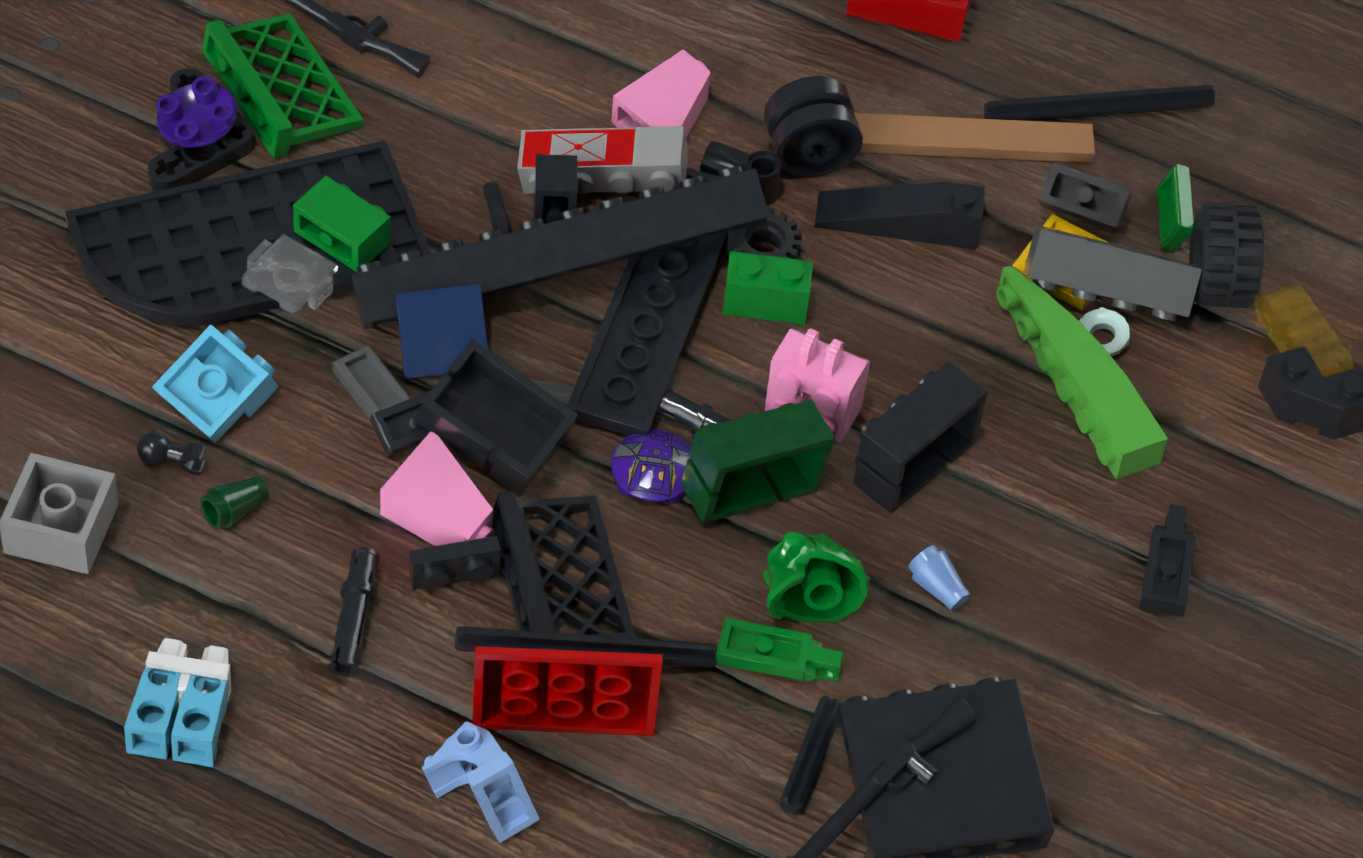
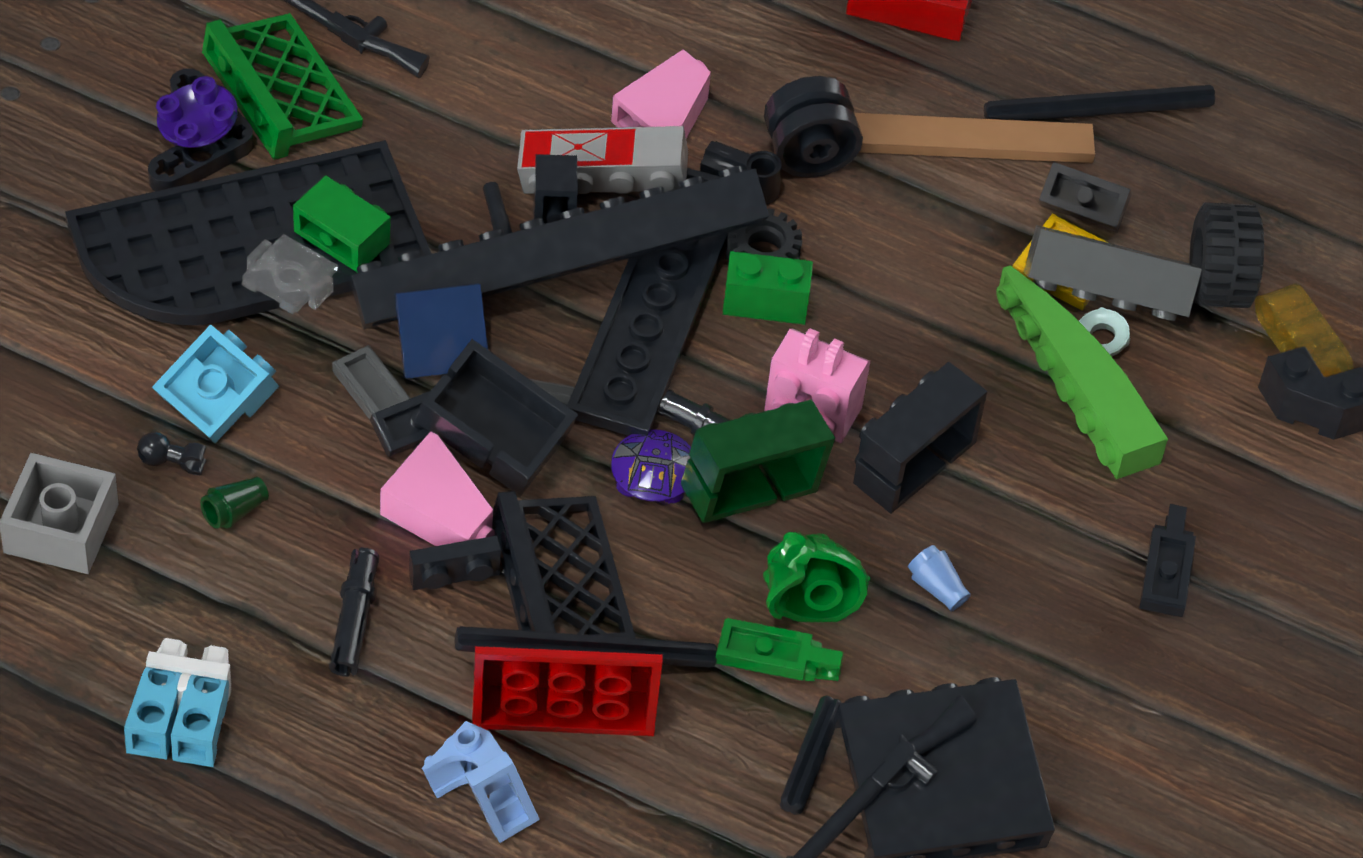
(919, 210): black wedge -> none
(1174, 208): green tile -> none

